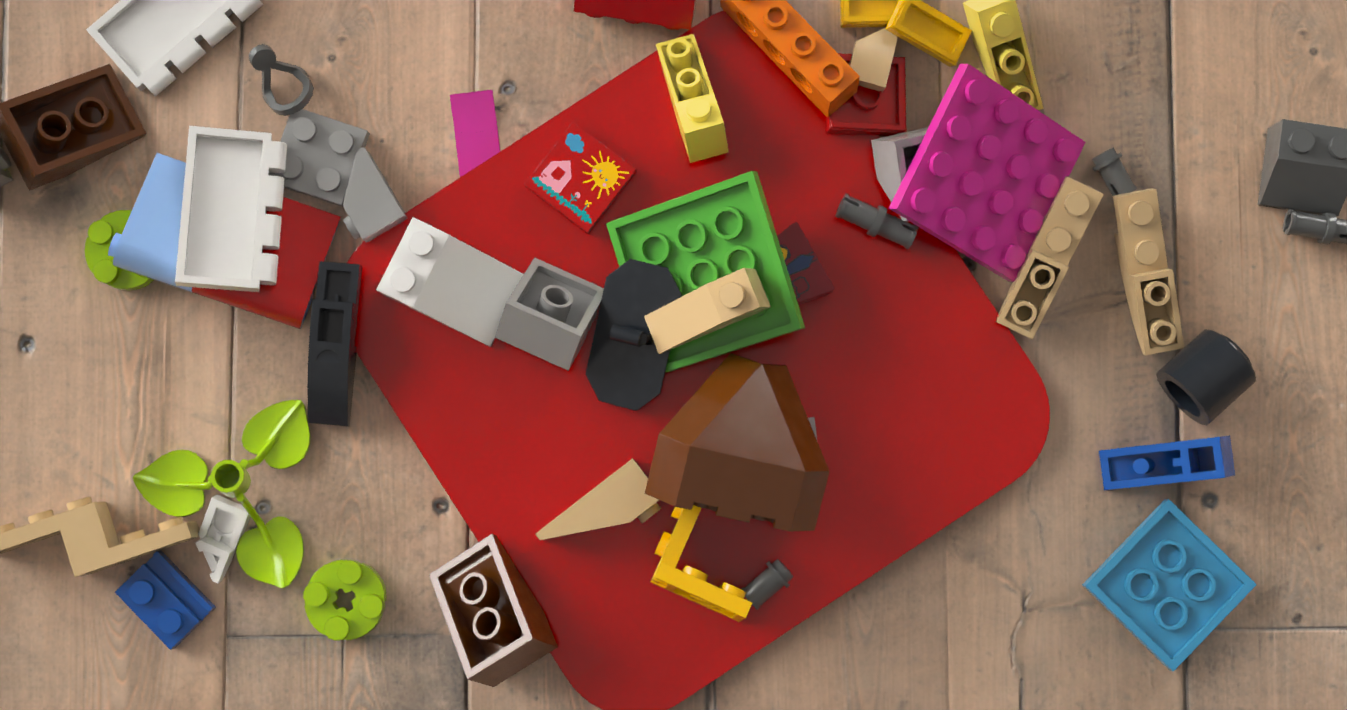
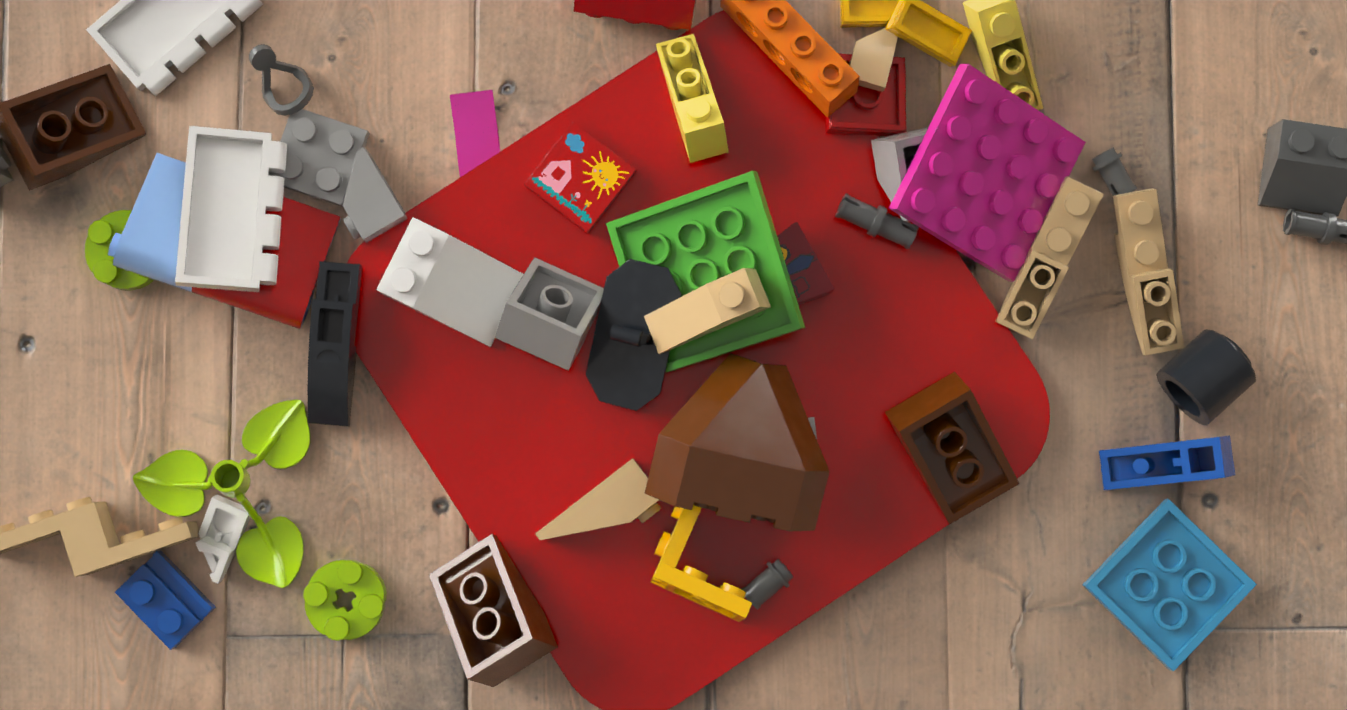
(952, 447): none -> reddish brown slope

